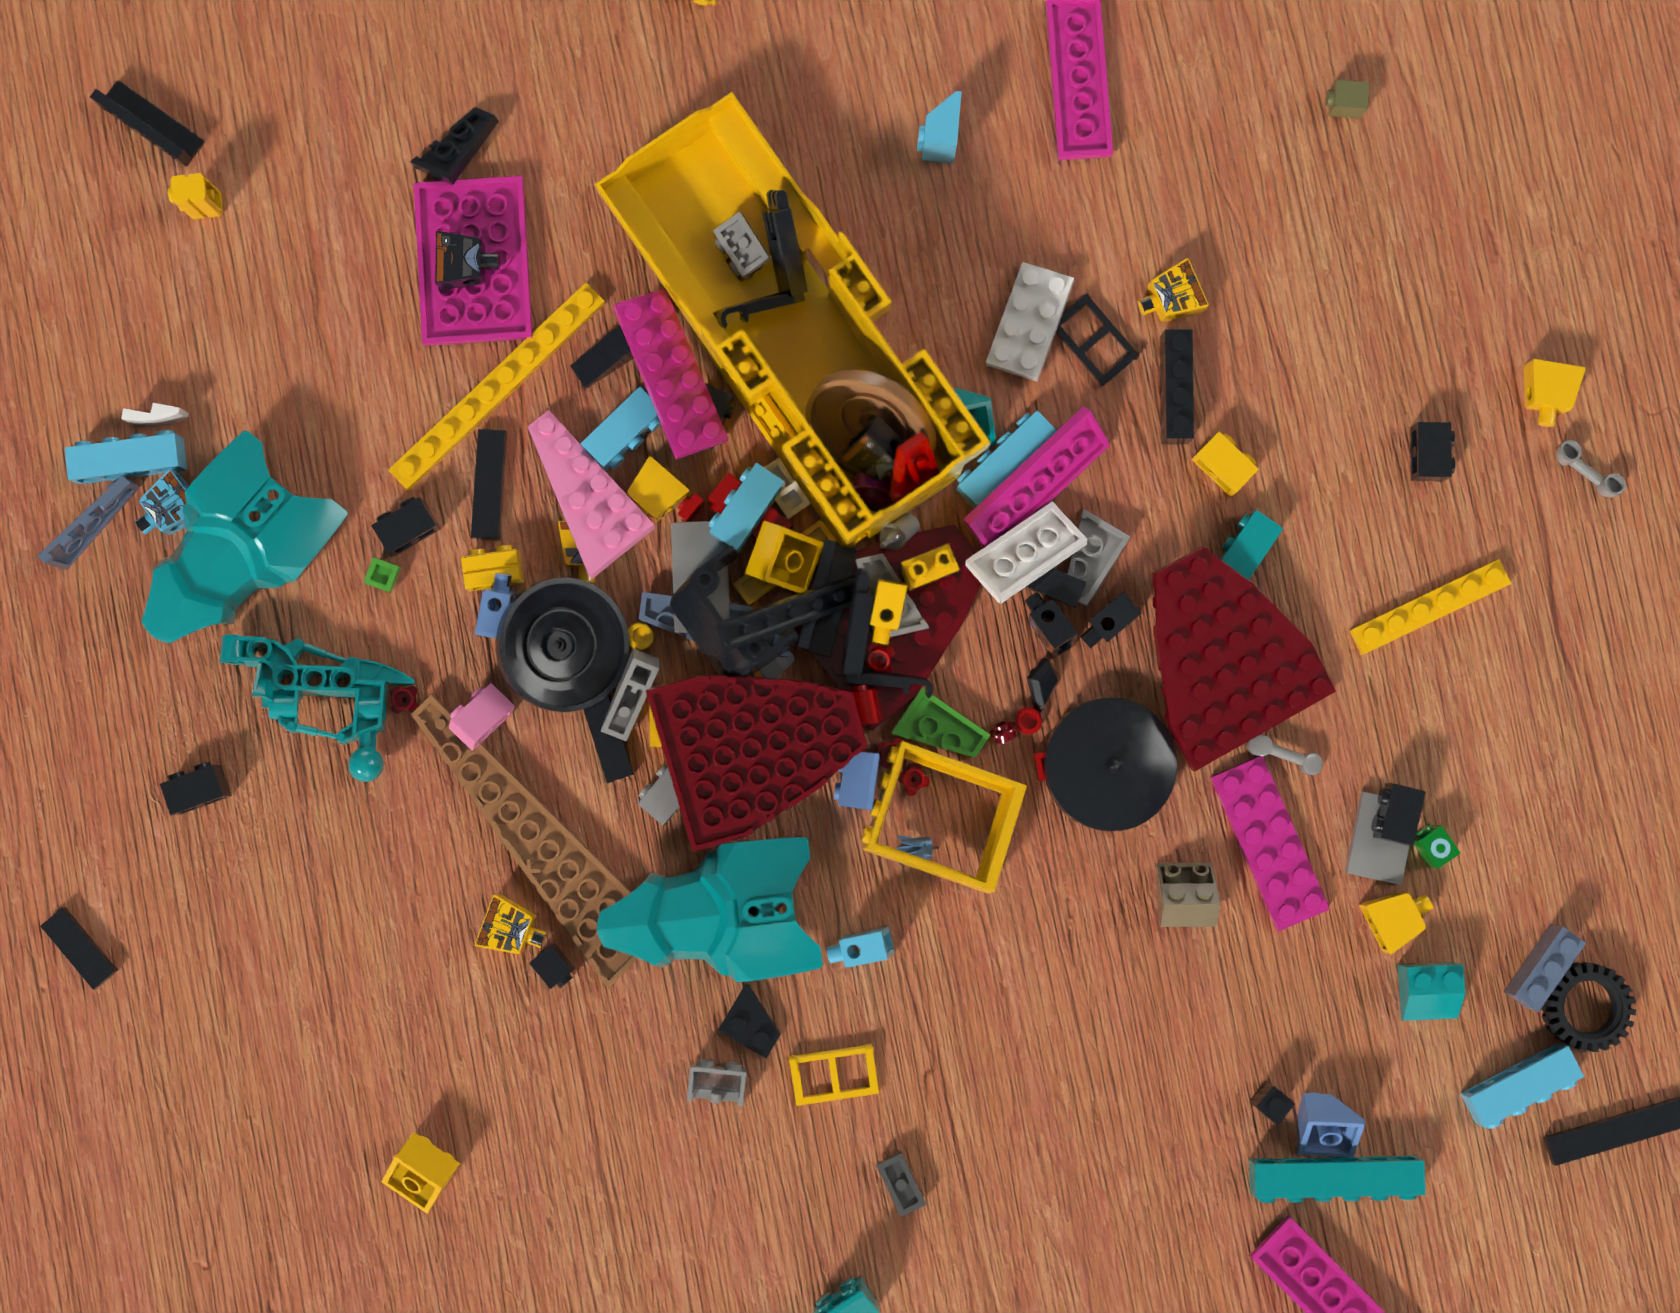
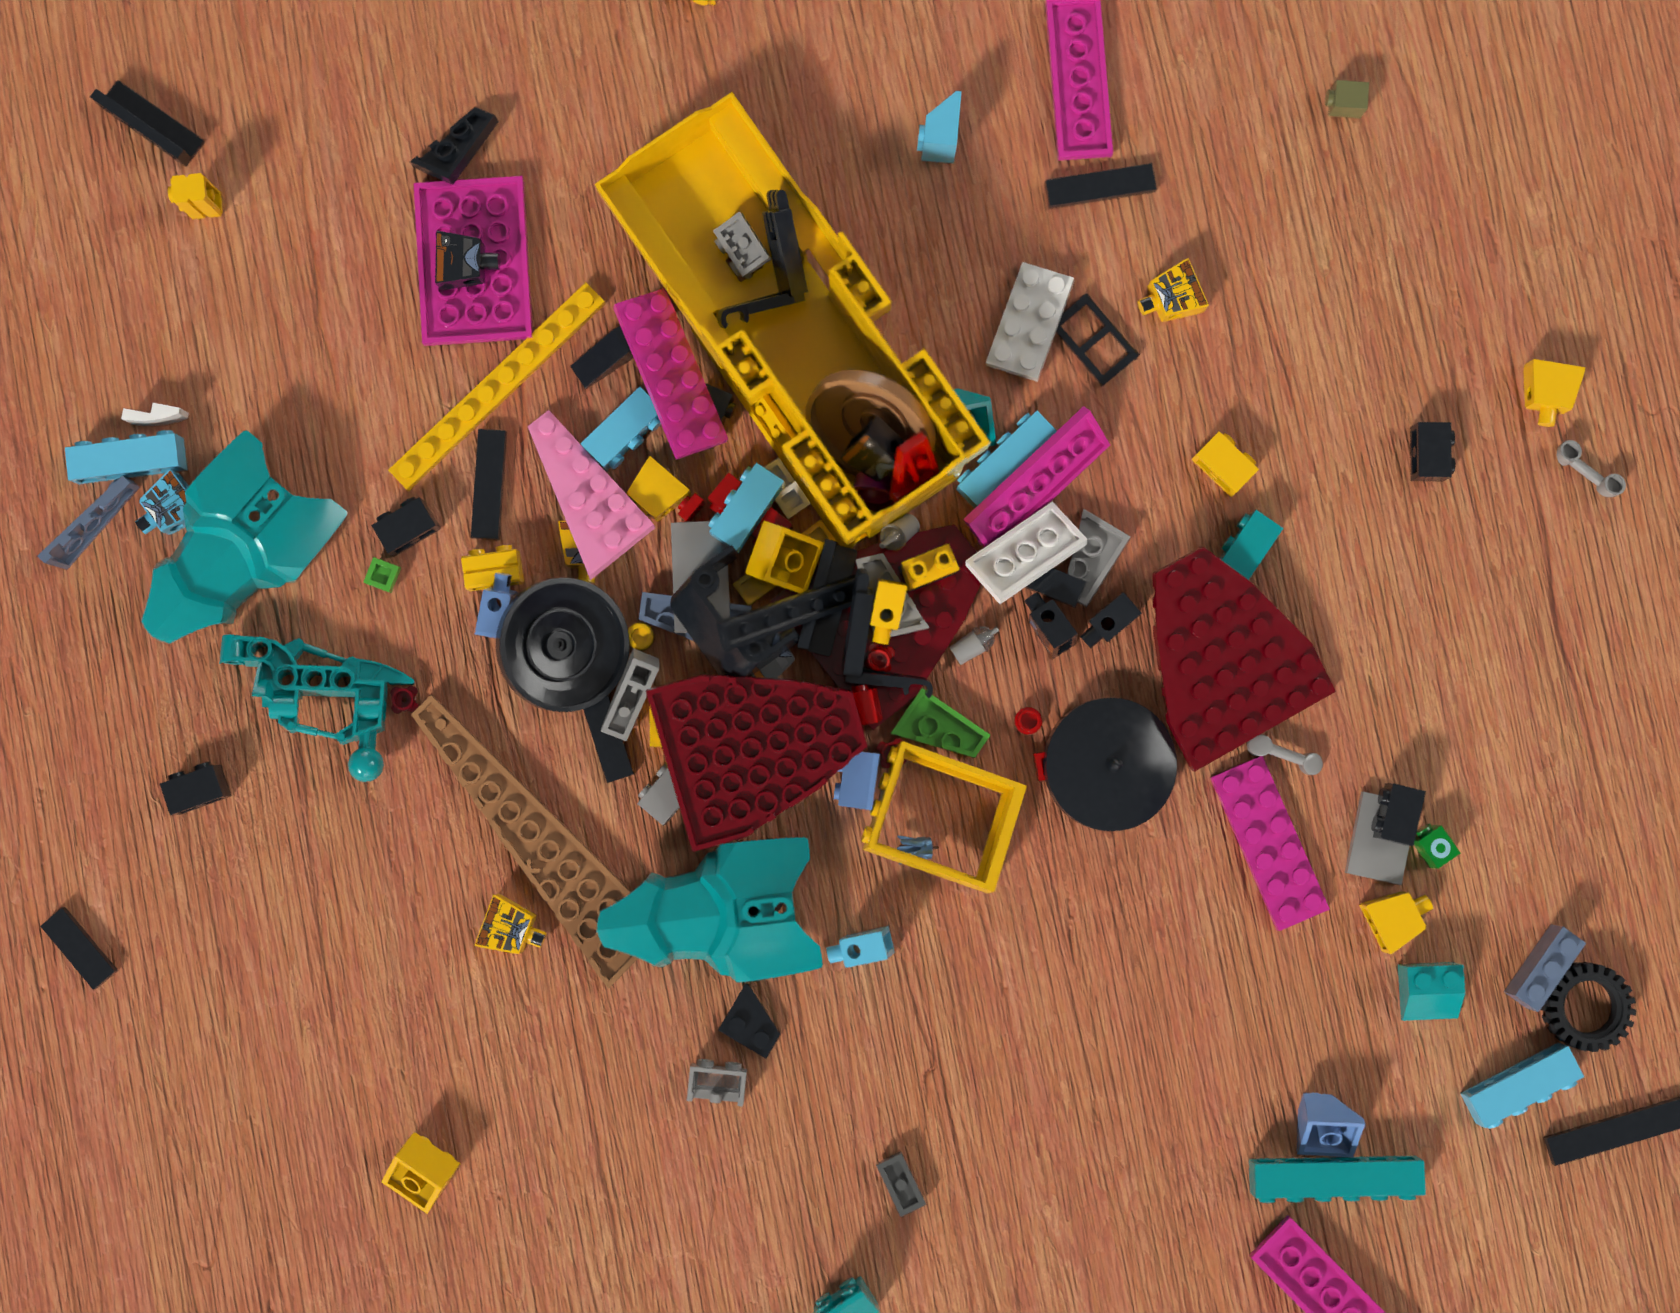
(480, 716): bright pink brick -> none
(553, 967): black brick -> none
(794, 1061): yellow window -> none
(921, 780): red plate -> none
(974, 643): none -> light grey piece
(1004, 732): dark red plate -> none
(1041, 683): black piece -> none
(1100, 186): none -> black tile
(1176, 386): black brick -> none
(1187, 895): dark tan slope -> none
(1272, 1102): black brick -> none
(1430, 607): yellow plate -> none

